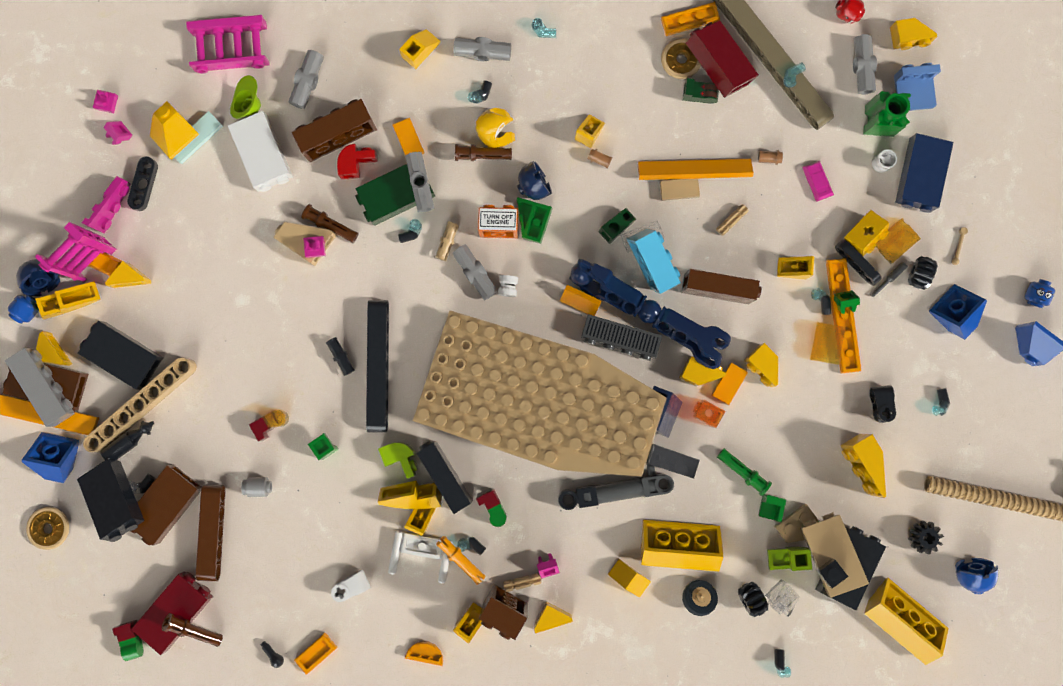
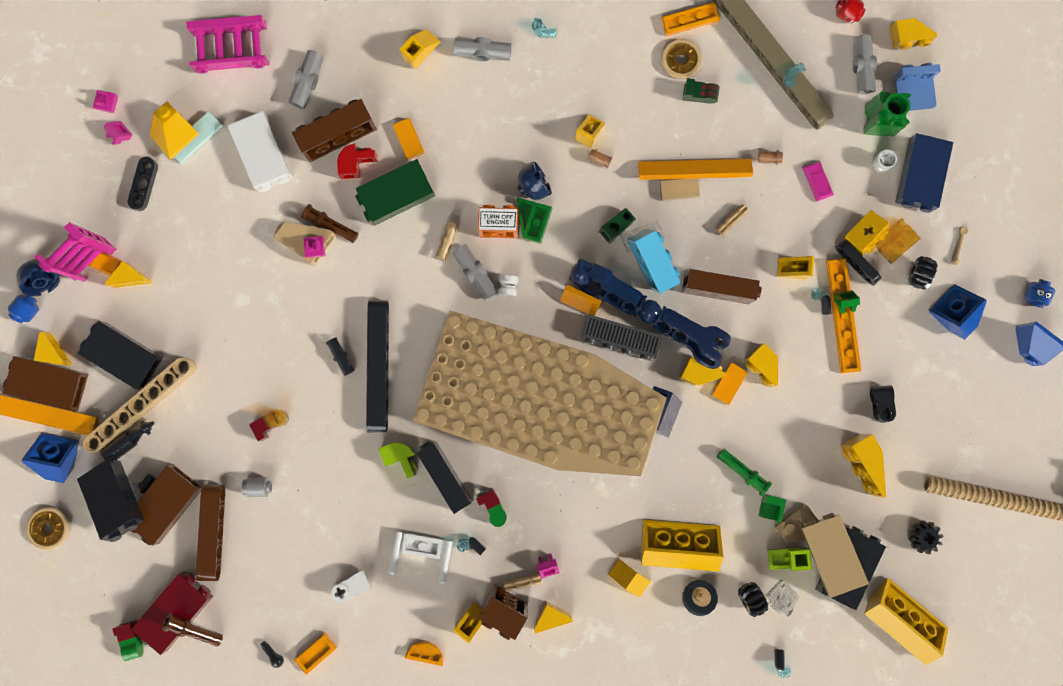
(40, 387): light grey brick -> none
(67, 300): yellow slope -> none
(105, 211): dark pink wing -> none
(245, 100): lime piece -> none
(322, 447): green panel -> none
(410, 496): yellow slope -> none
(413, 232): arm -> none
(416, 171): light grey piece -> none
(419, 520): yellow slope -> none
(454, 554): light orange pin -> none
(473, 153): reddish brown pin -> none
(480, 95): arm -> none
(490, 124): yellow piece -> none
(595, 495): dark grey piece -> none
(672, 461): black brick -> none
(712, 420): clear orange brick -> none
(721, 58): dark red brick -> none
(827, 343): clear yellow plate -> none
(832, 573): black brick -> none
(891, 277): dark grey piece -> none
(944, 403): arm -> none
(977, 575): blue cylinder -> none

